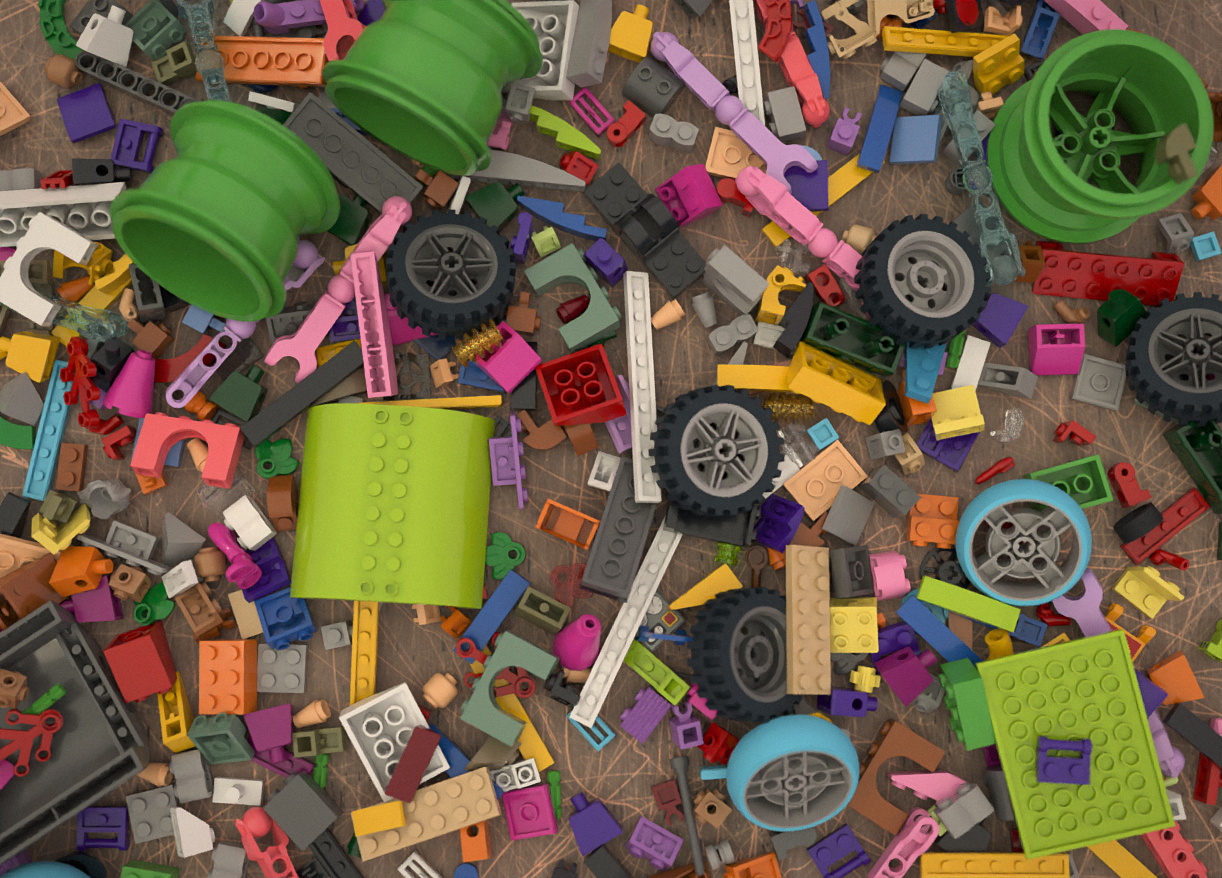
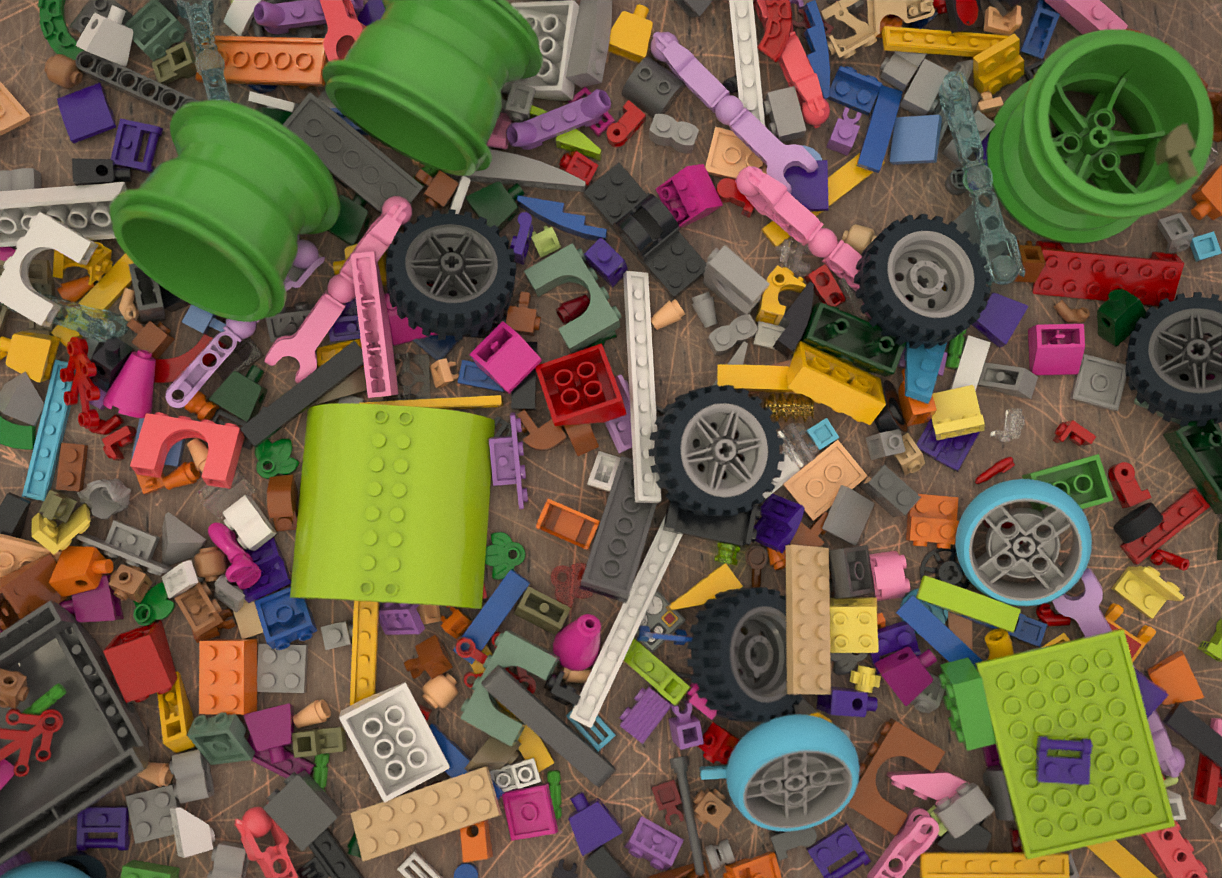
(57, 179): red tile -> none
(116, 279): yellow slope -> none
(181, 476): none -> orange cone
(229, 594): none -> light grey bracket
(238, 791): white tile -> none
(378, 818): yellow slope -> none
(400, 619): none -> medium lavender bracket
(413, 764): dark red slope -> none
(431, 658): none -> dark orange brick
(477, 343): clear yellow piece -> none
(548, 726): none -> dark grey beam
(559, 121): none -> medium lavender plate
(854, 90): none -> blue bracket

